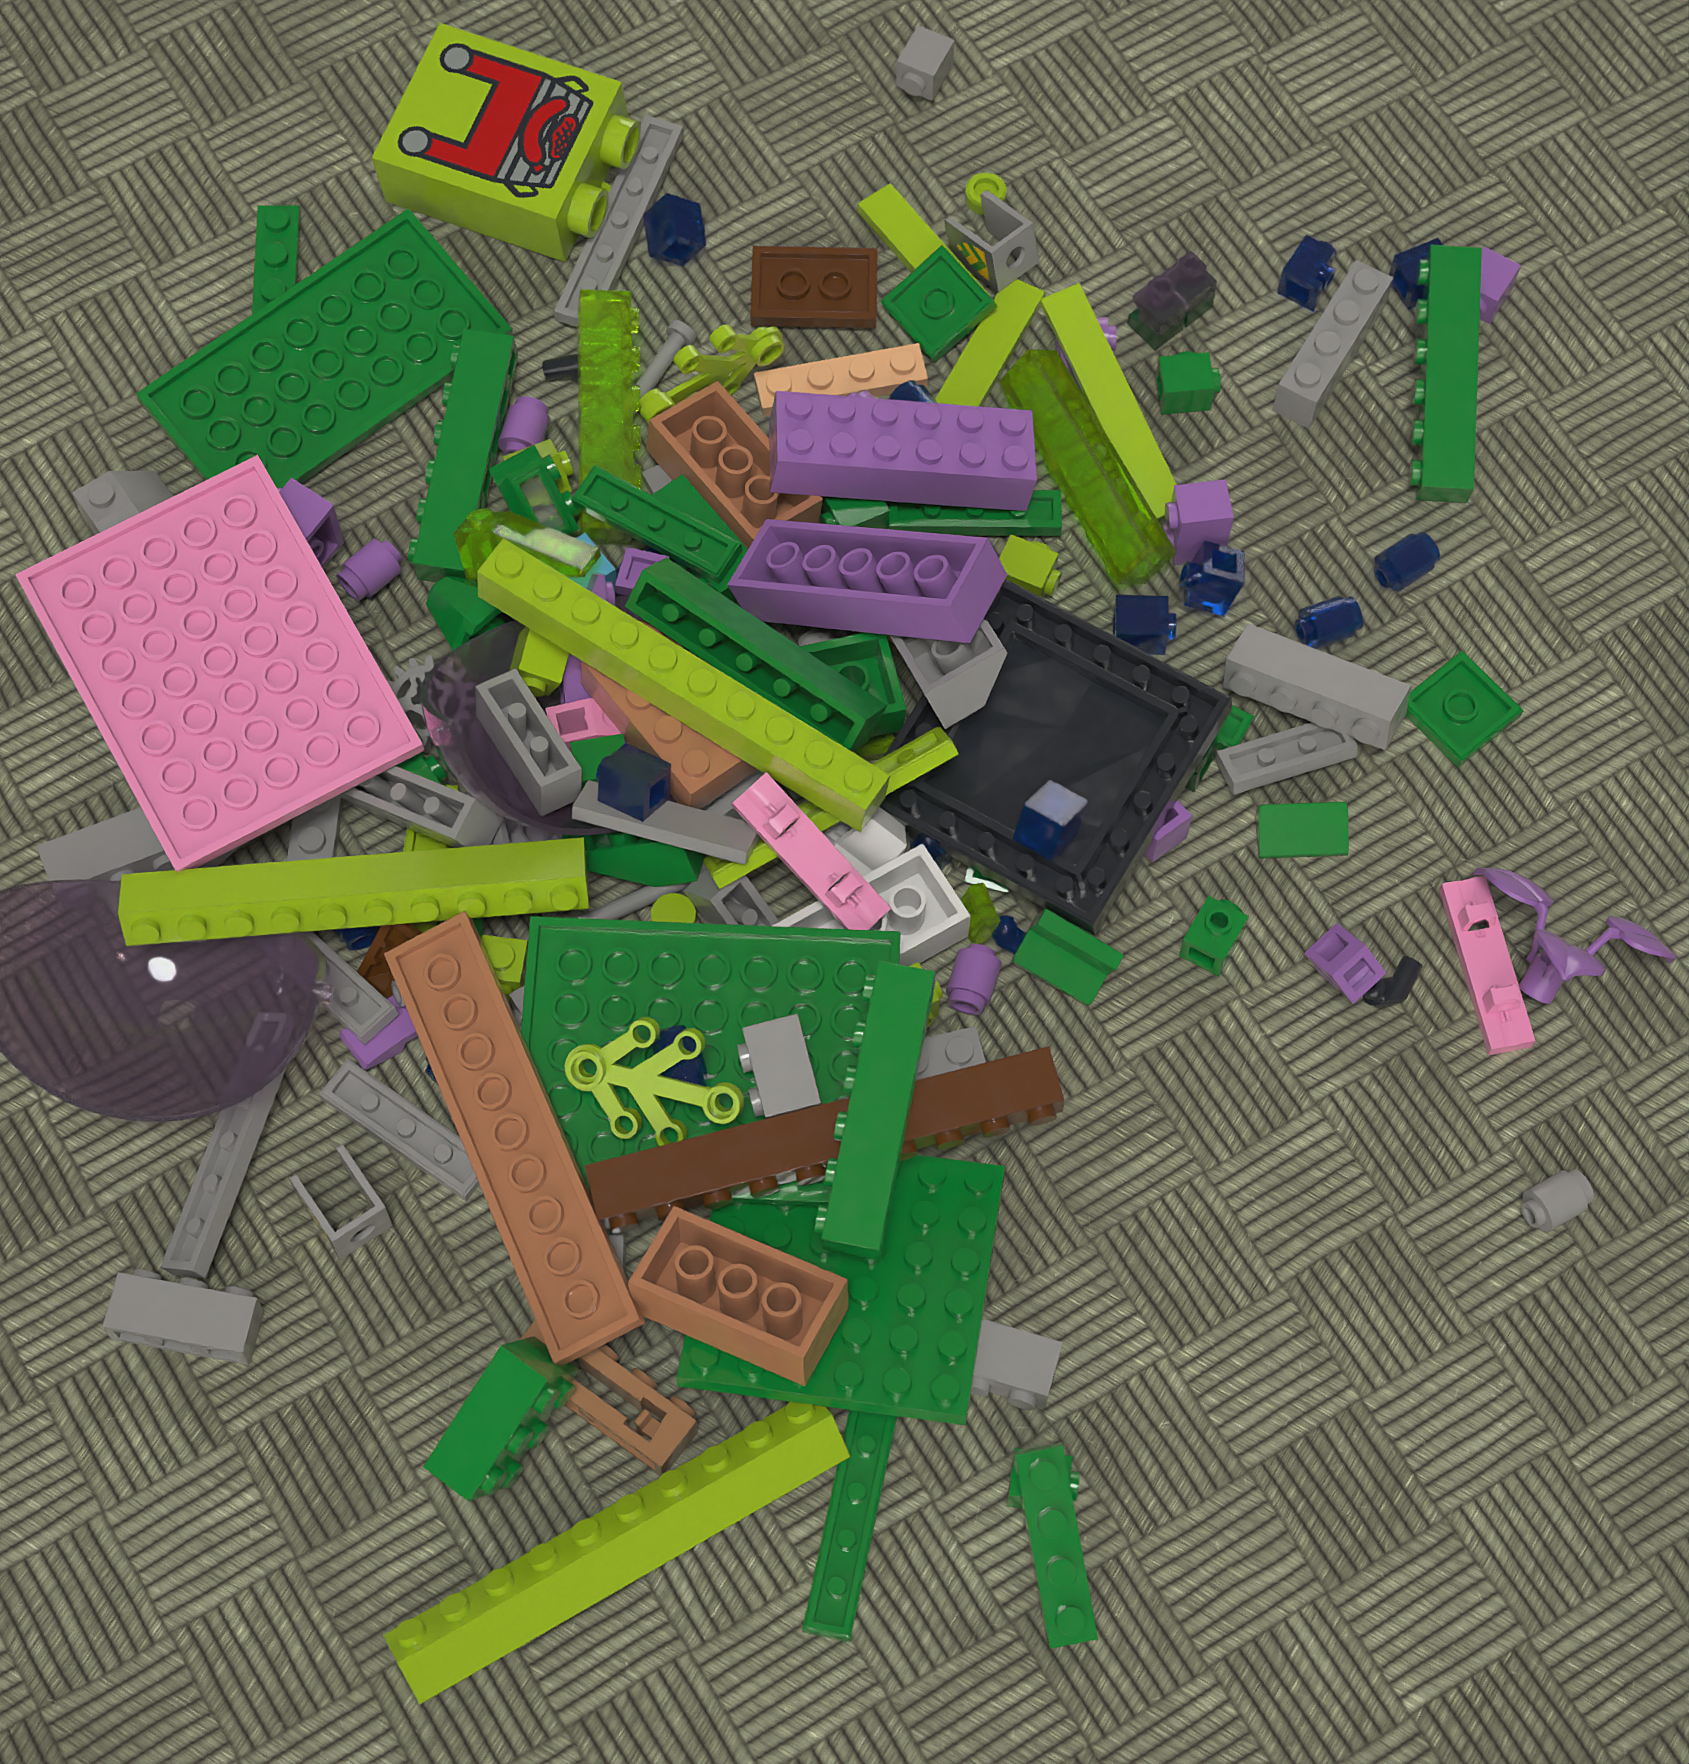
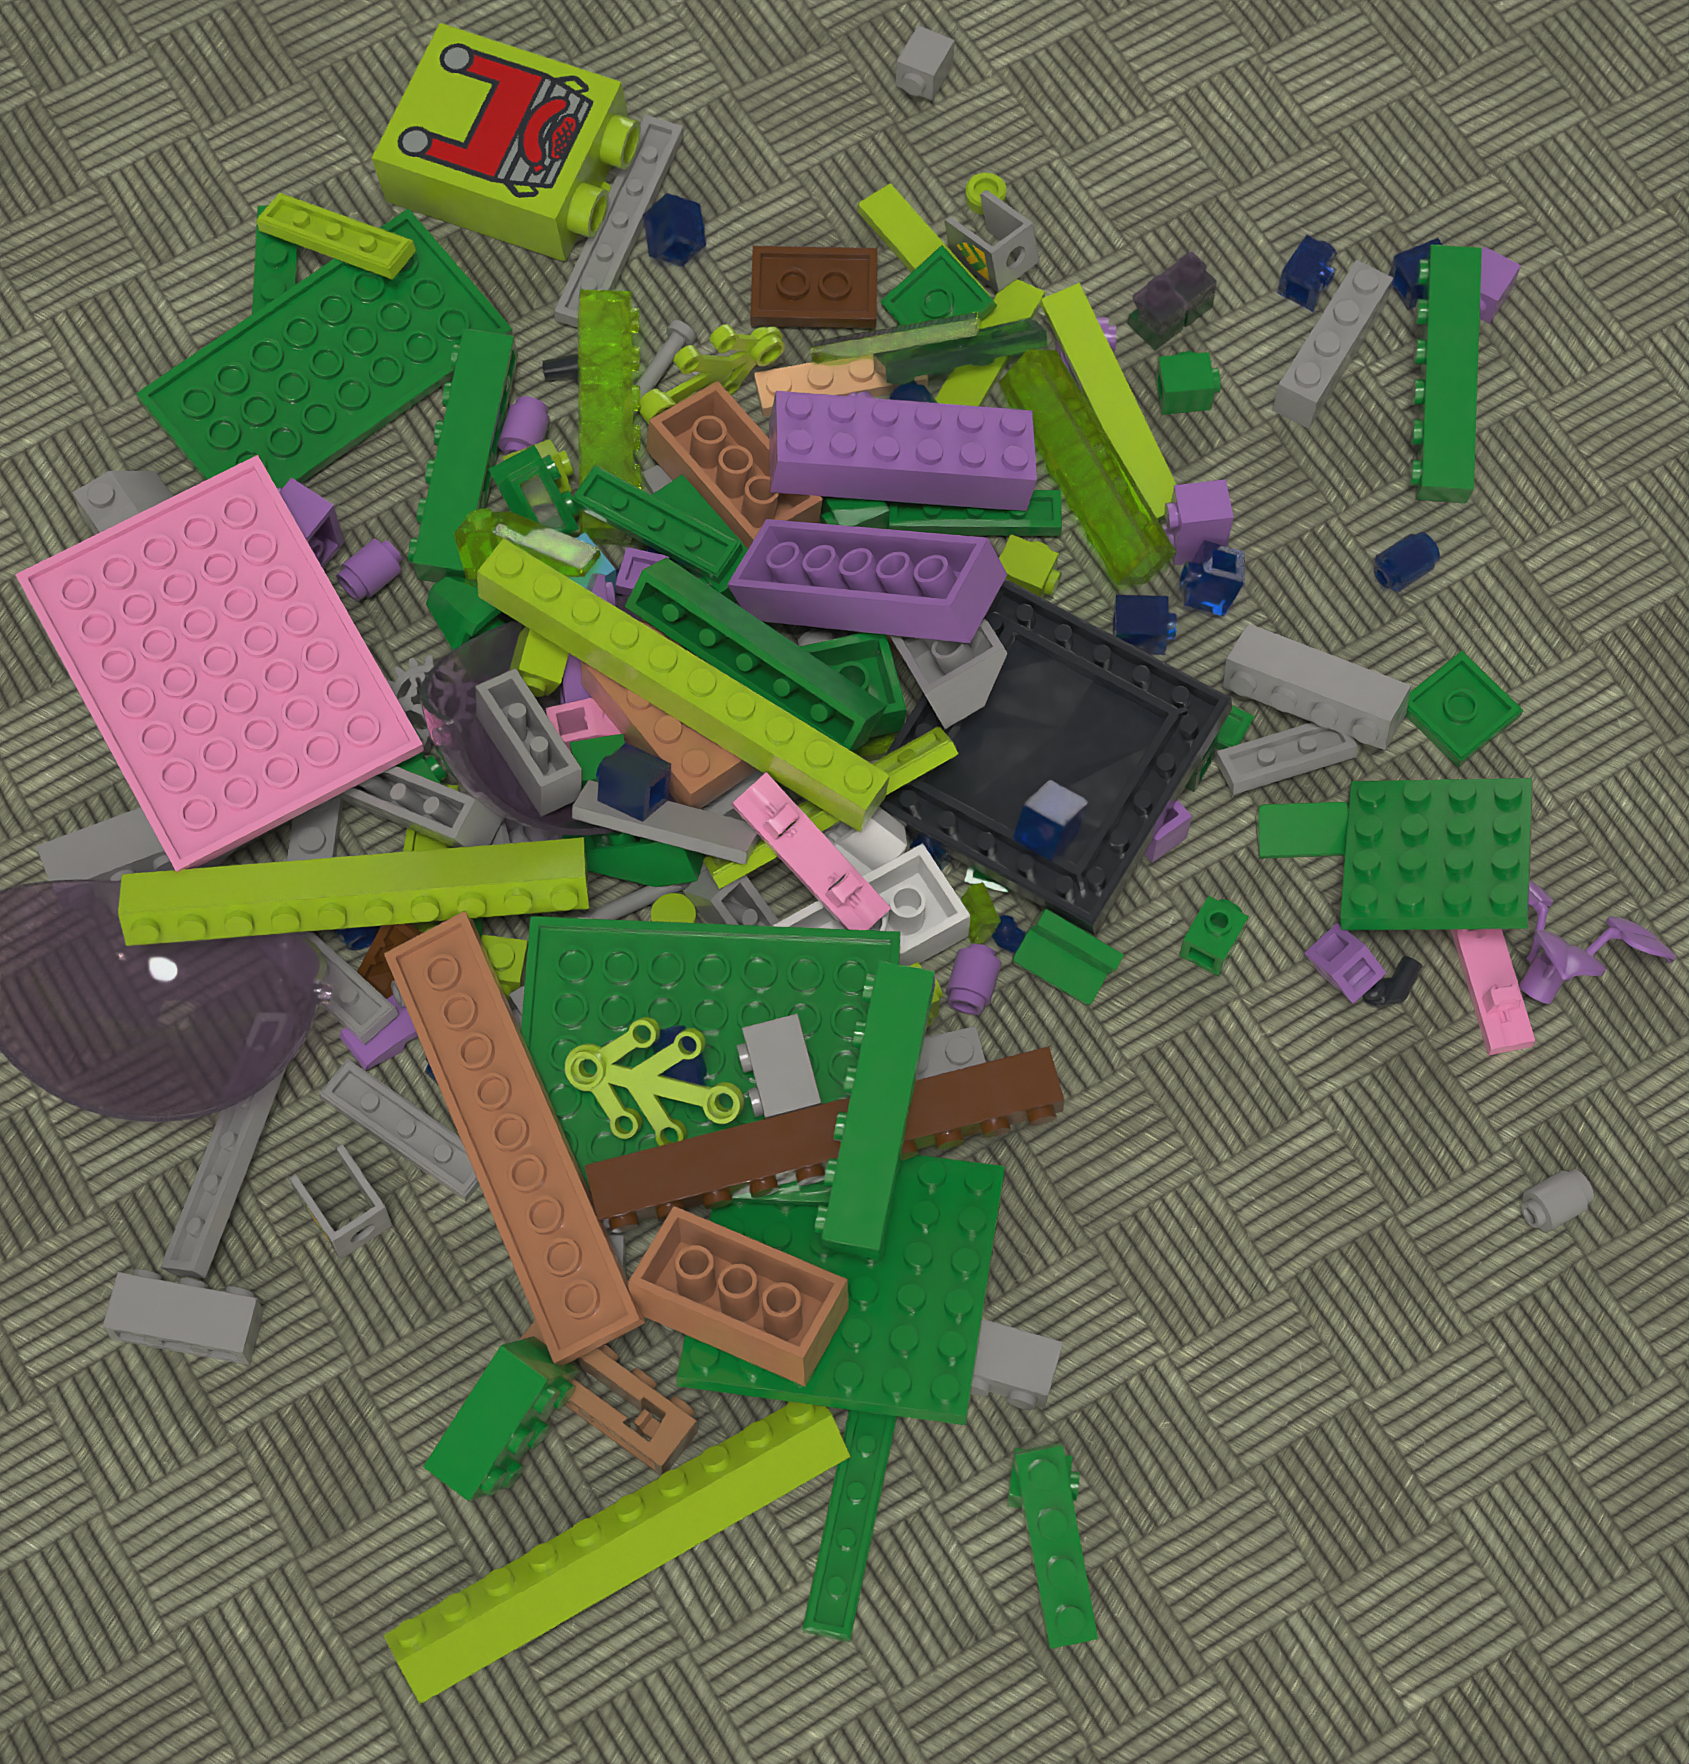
(336, 235): none -> lime tile
(896, 337): none -> clear neon green tile
(943, 357): none -> clear green plate
(1328, 621): clear blue brick -> none
(1438, 854): none -> green plate

